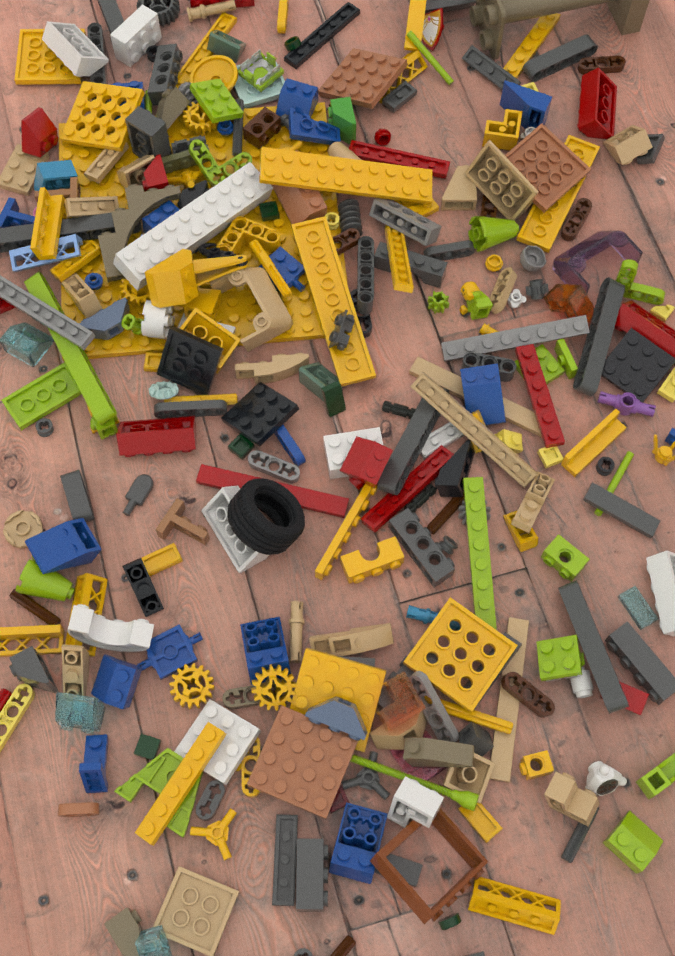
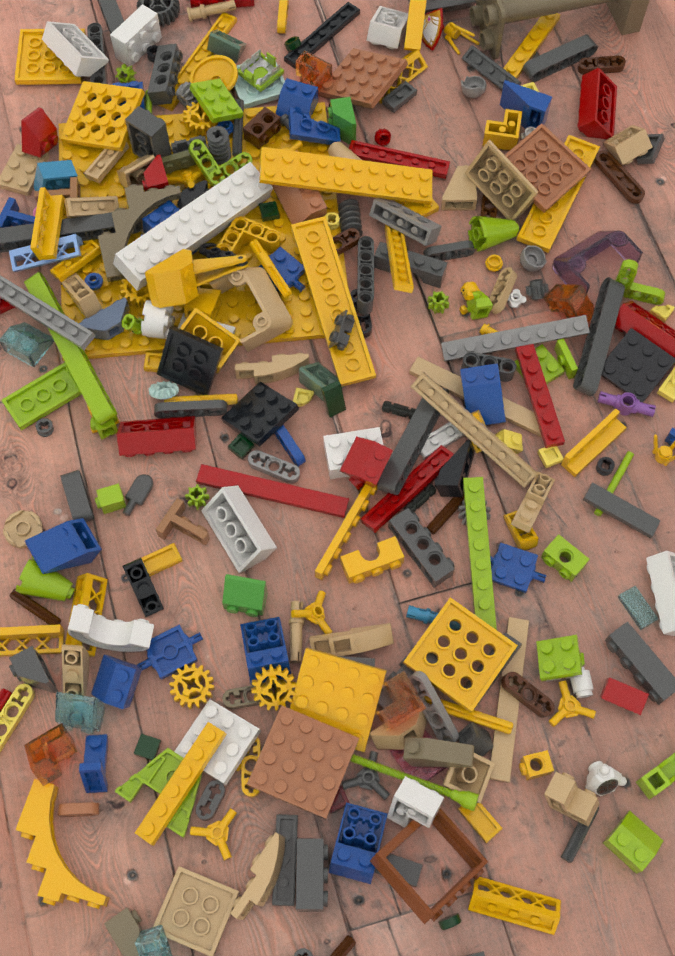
(38, 822): none -> yellow arch
(47, 751): none -> clear orange brick
(110, 499): none -> lime brick
(125, 70): none -> lime gear
(171, 105): dark tan slope -> none
(200, 501): none -> lime gear
(219, 144): none -> dark grey piece
(244, 595): none -> bright green slope
(254, 528): black tyre -> none
(267, 869): none -> tan slope
(302, 396): none -> light yellow tile
(313, 70): none -> clear orange brick
(314, 613): none -> yellow piece
(339, 716): sand blue slope -> none
(387, 27): none -> white slope
(430, 58): lime bar -> none
(448, 544): dark grey bush -> none
(453, 32): none -> yellow plant
(473, 86): none -> light grey hair
(514, 568): none -> blue plate
(569, 706): none -> yellow piece
(576, 225): reddish brown beam -> none
(593, 647): dark grey beam -> none
(619, 177): none -> reddish brown plate

